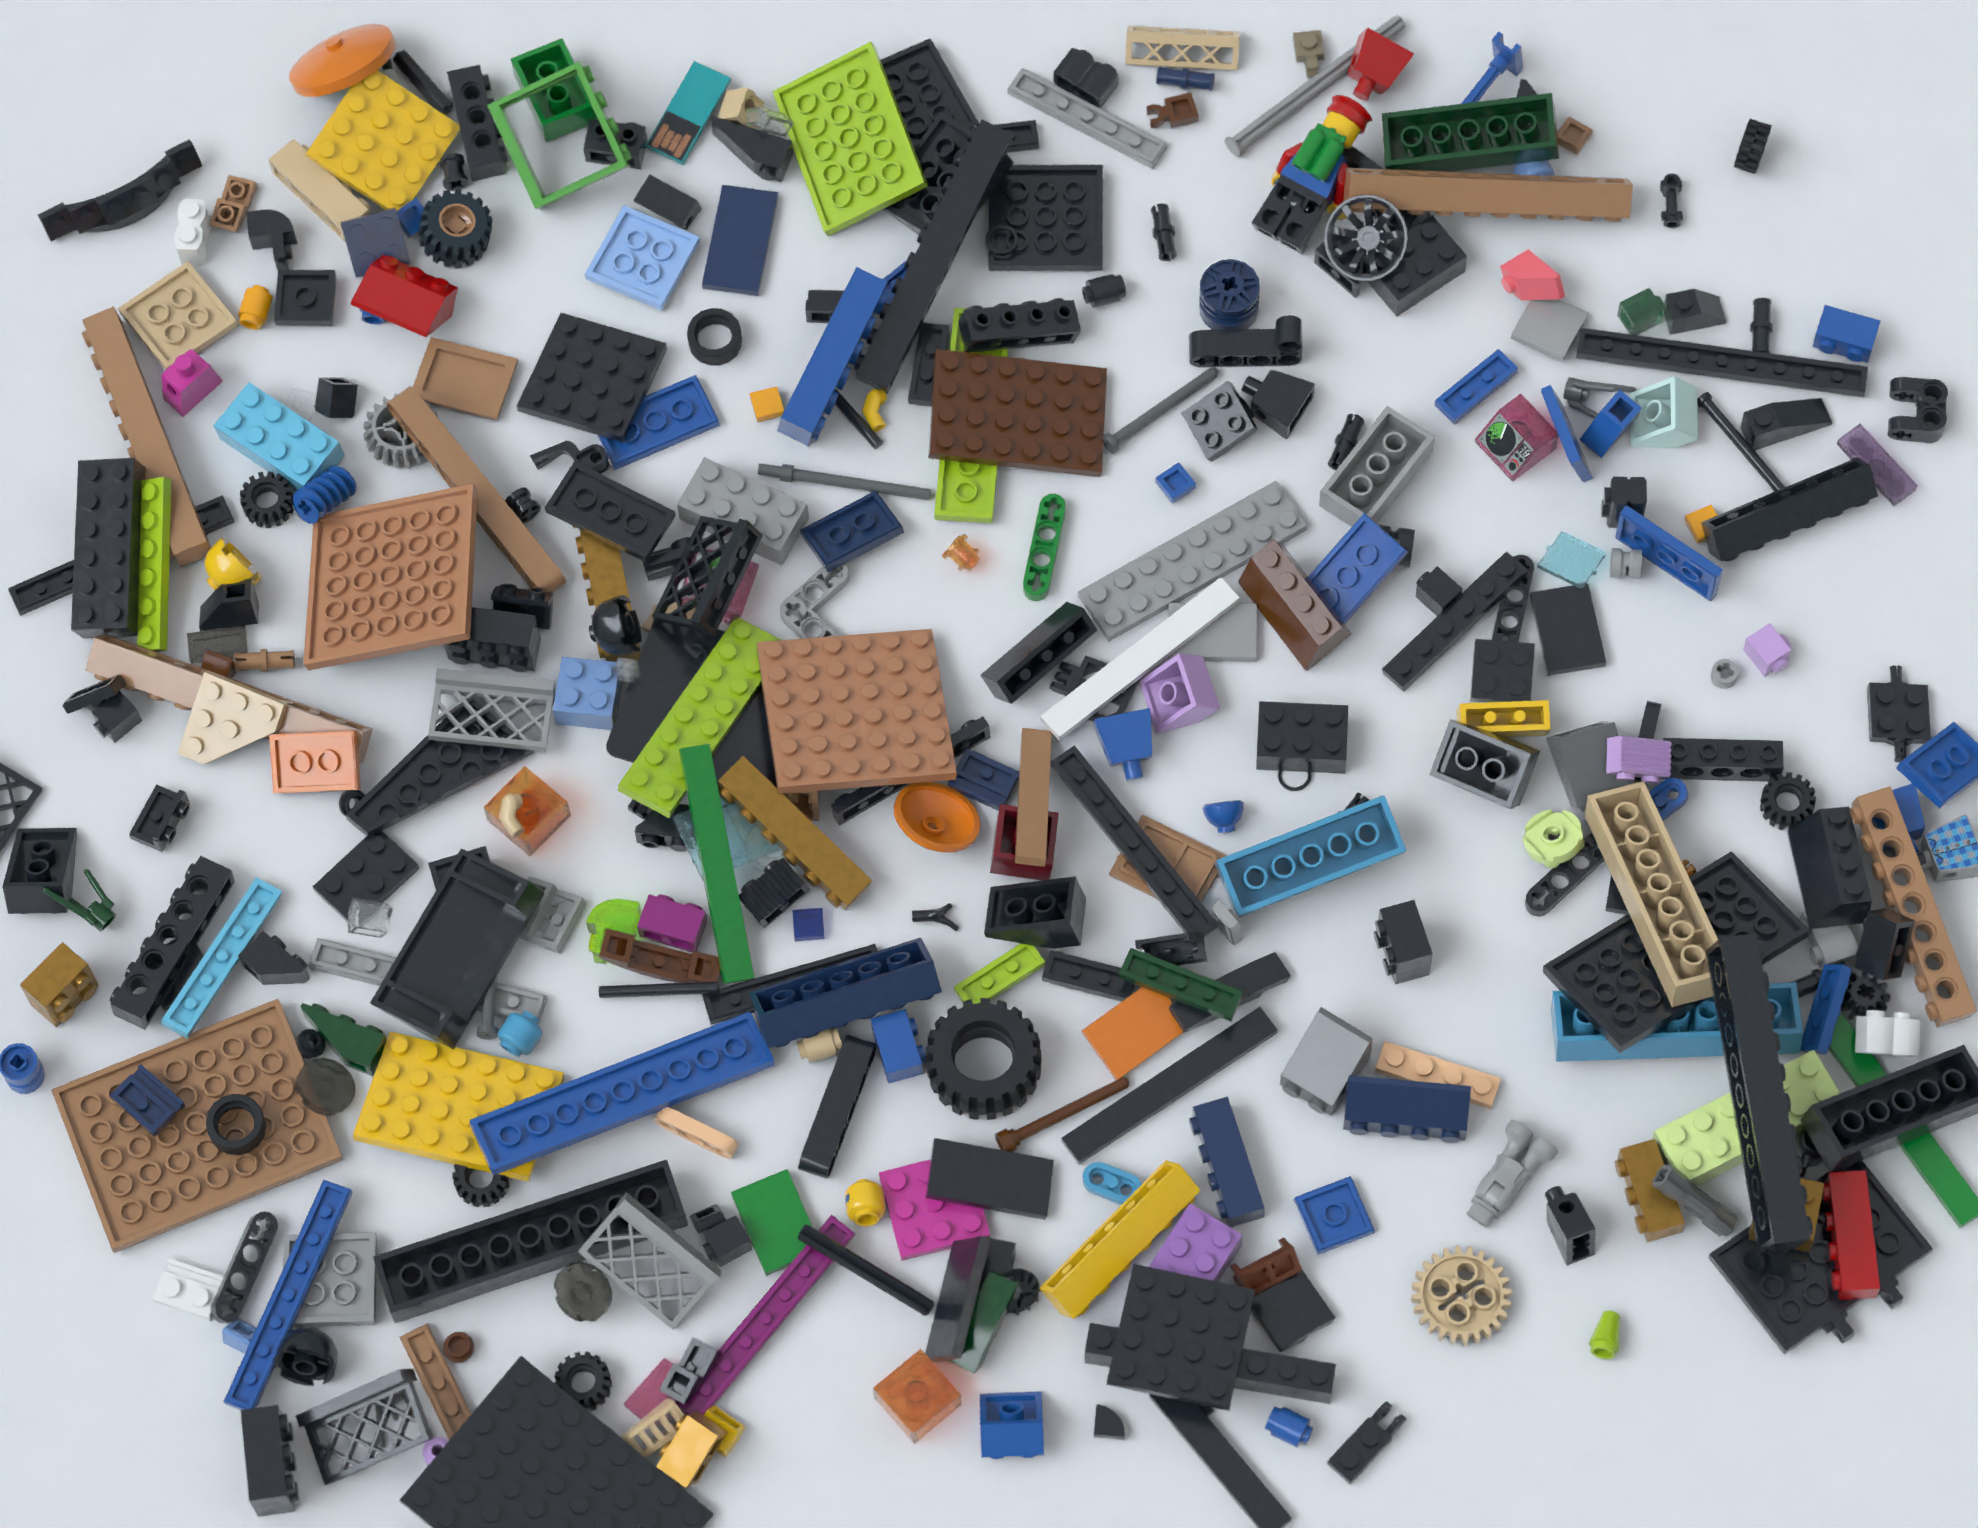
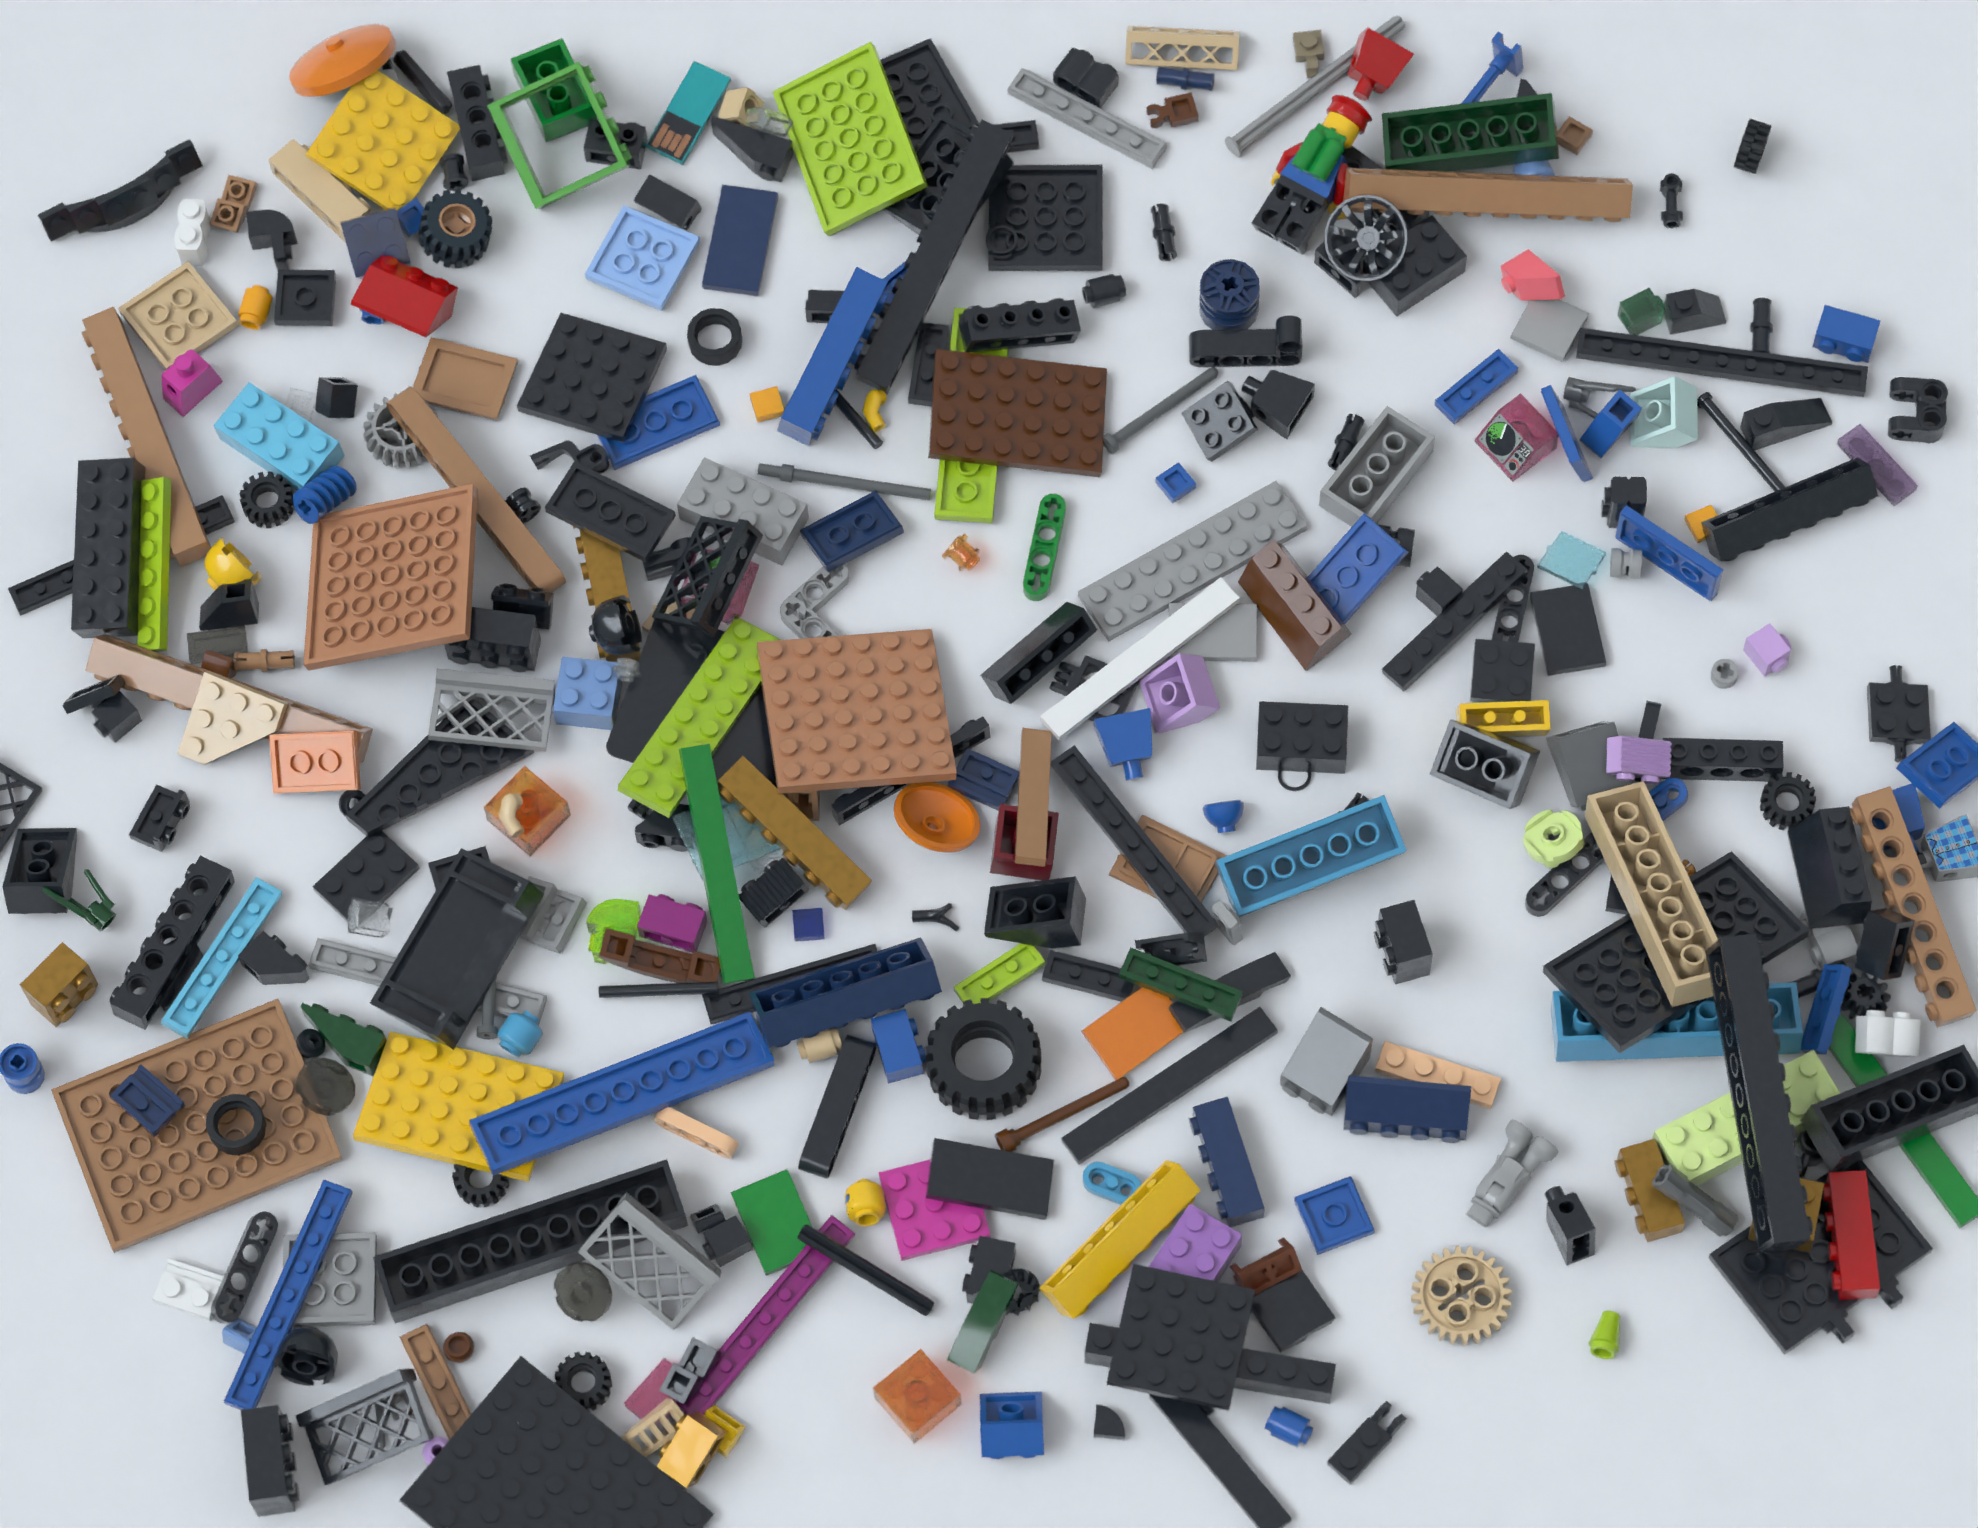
(957, 1299): black tile -> none

